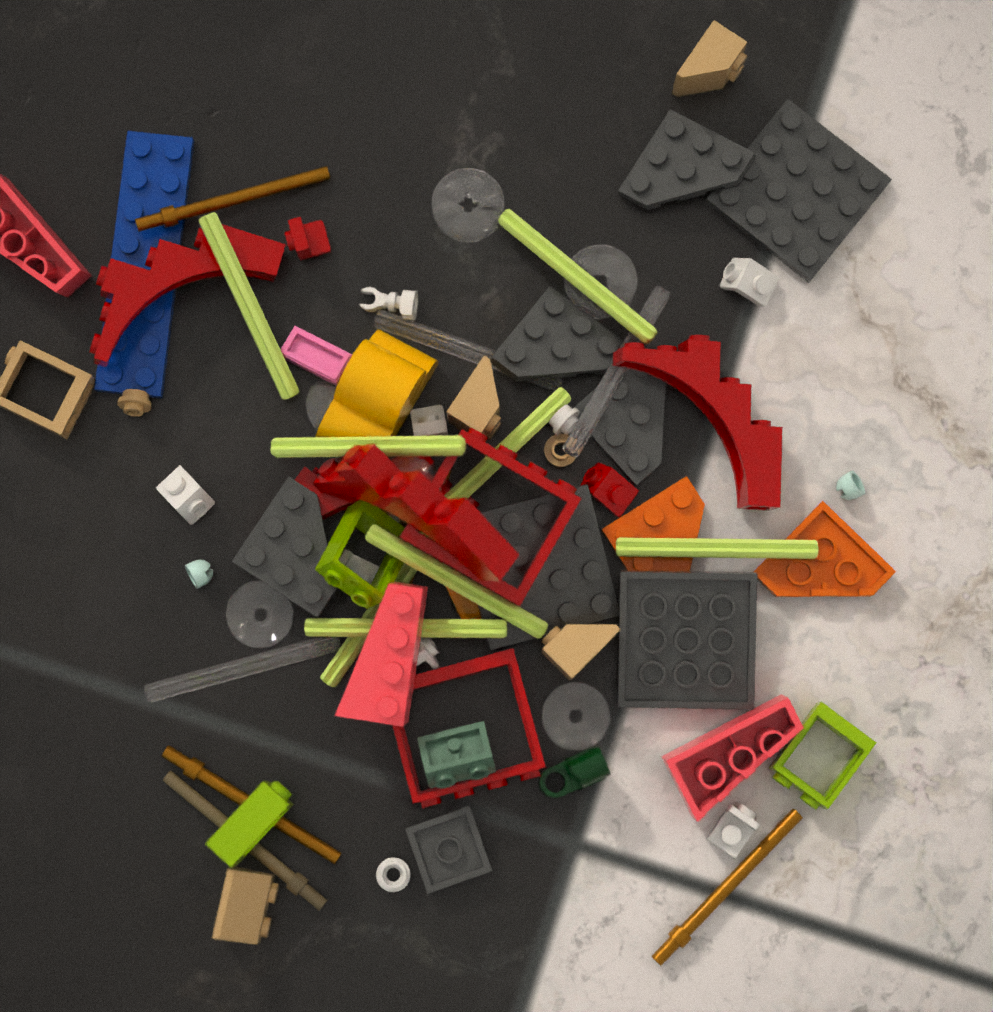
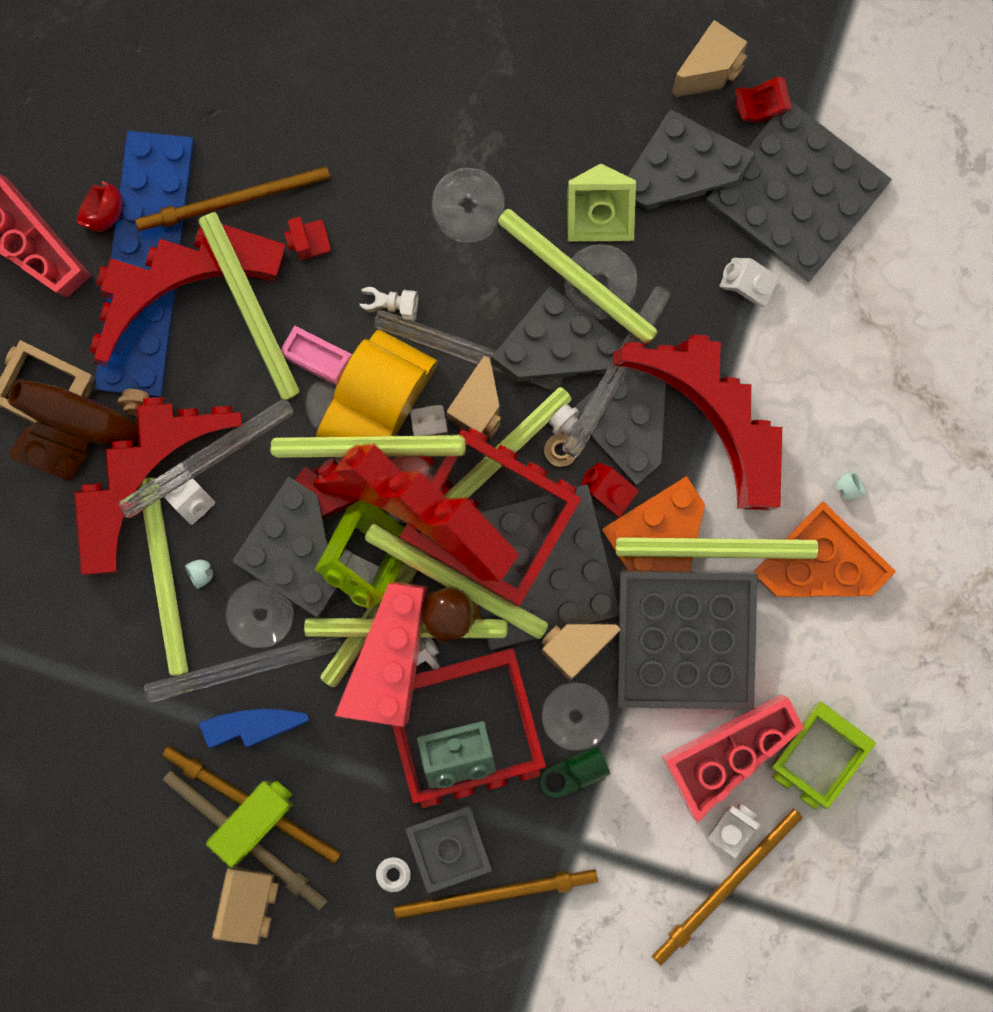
(63, 427): none -> reddish brown plate
(100, 208): none -> red hair
(127, 466): none -> red arch
(164, 587): none -> yellowish green axle
(205, 458): none -> clear axle
(251, 725): none -> blue slope
(448, 614): none -> reddish brown hair
(561, 881): none -> pearl gold bar
(601, 206): none -> yellowish green slope
(763, 100): none -> red bracket

